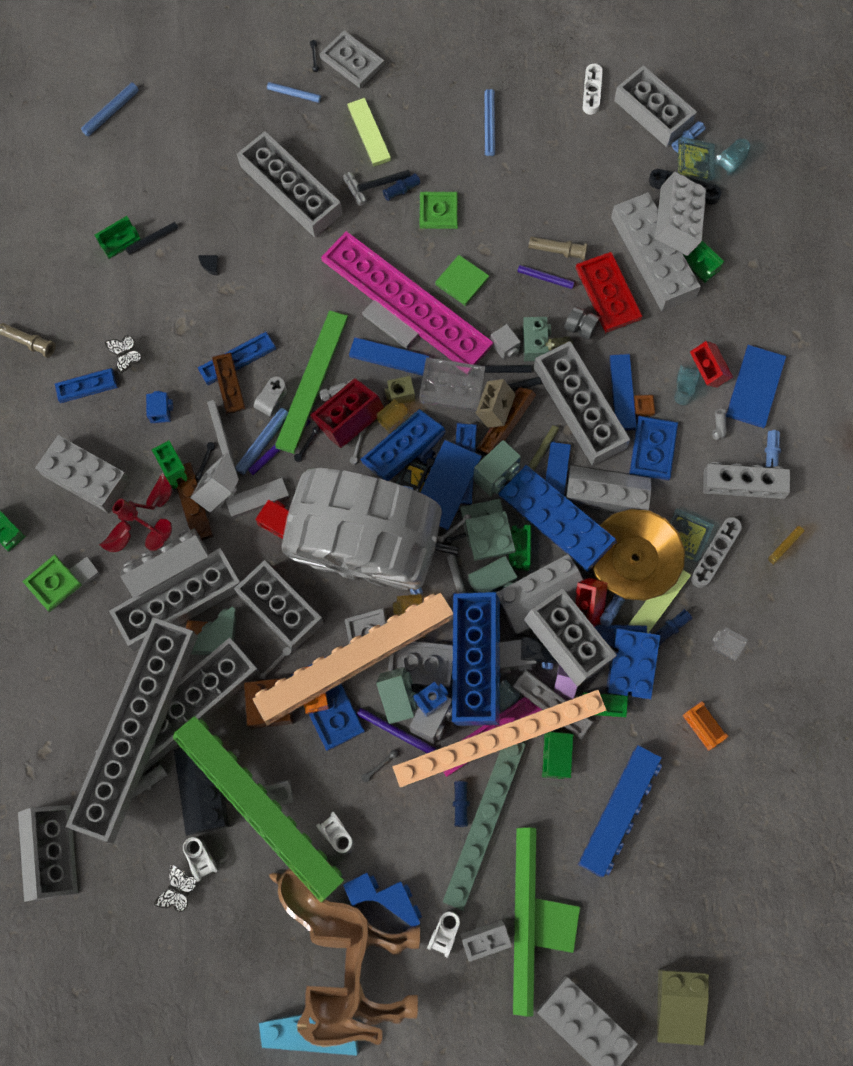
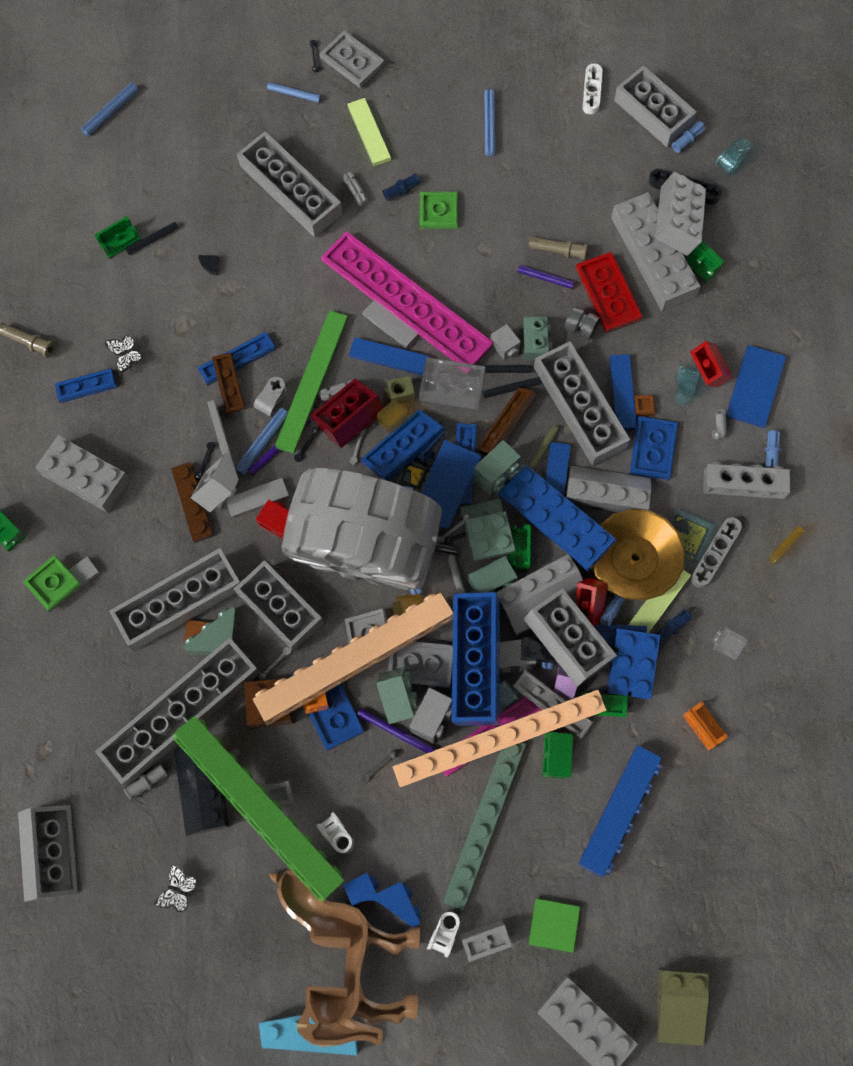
(127, 511): dark red plant -> none
(132, 731): light grey brick -> none
(158, 407): blue brick -> none
(163, 563): light grey brick -> none
(169, 463): green hinge -> none
(200, 859): white piece -> none
(382, 181): black bar -> none
(429, 706): blue brick -> none
(461, 804): dark blue pin -> none
(462, 280): bright green tile -> none
(495, 403): dark tan brick -> none
(524, 922): bright green tile -> none
(556, 342): olive axle -> none
(696, 158): clear light blue tile -> none

